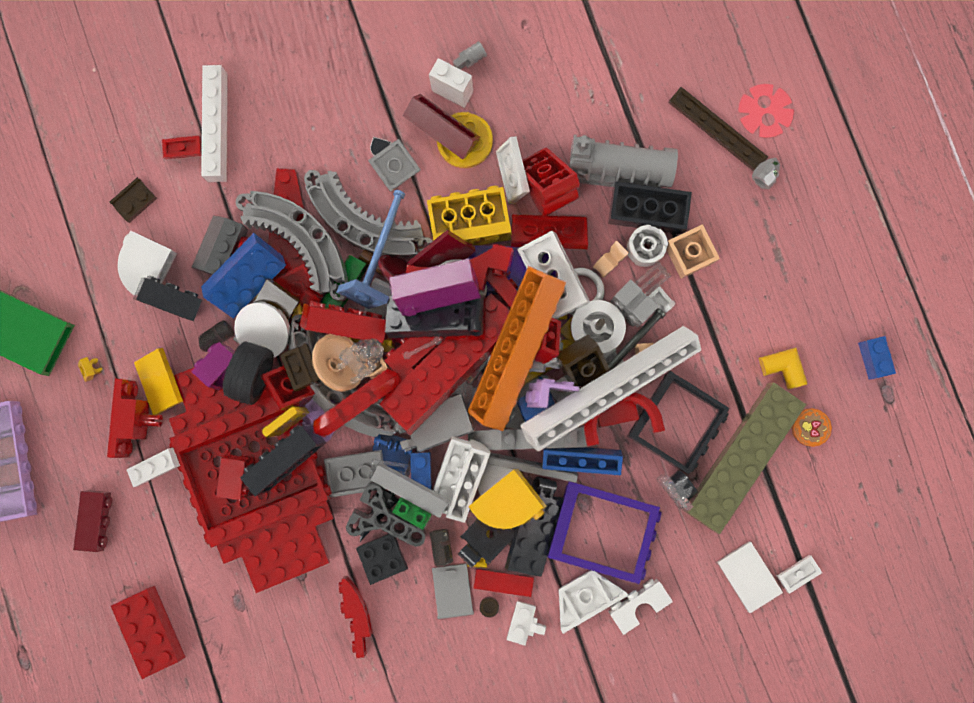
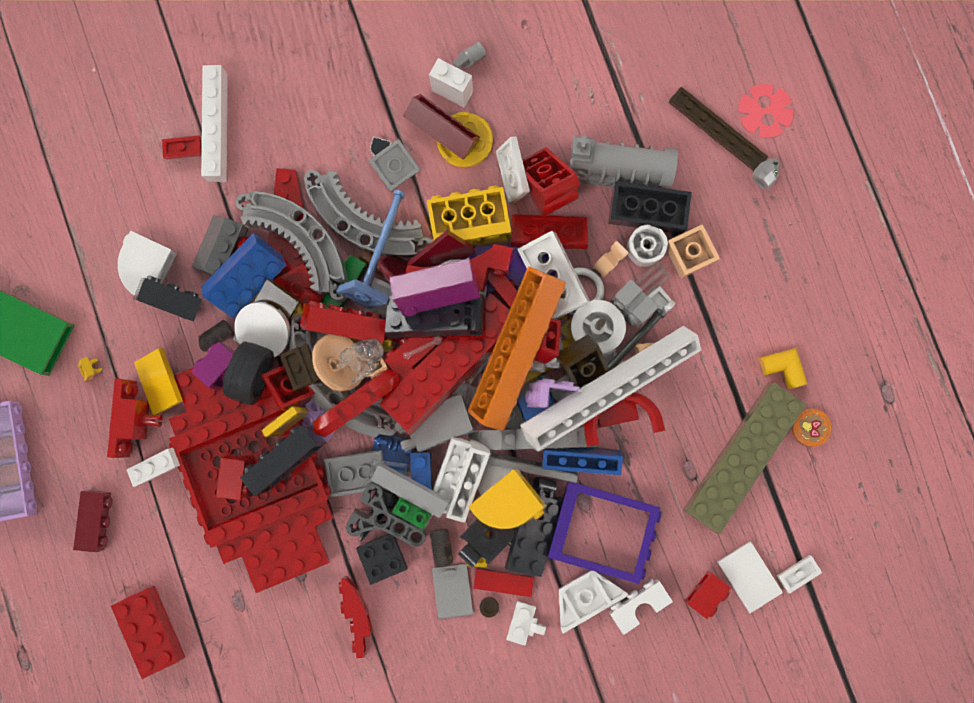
(133, 200): dark brown plate -> none
(678, 488): clear piece -> none
(708, 595): none -> red brick
(710, 433): black window -> none
(877, 358): blue brick -> none

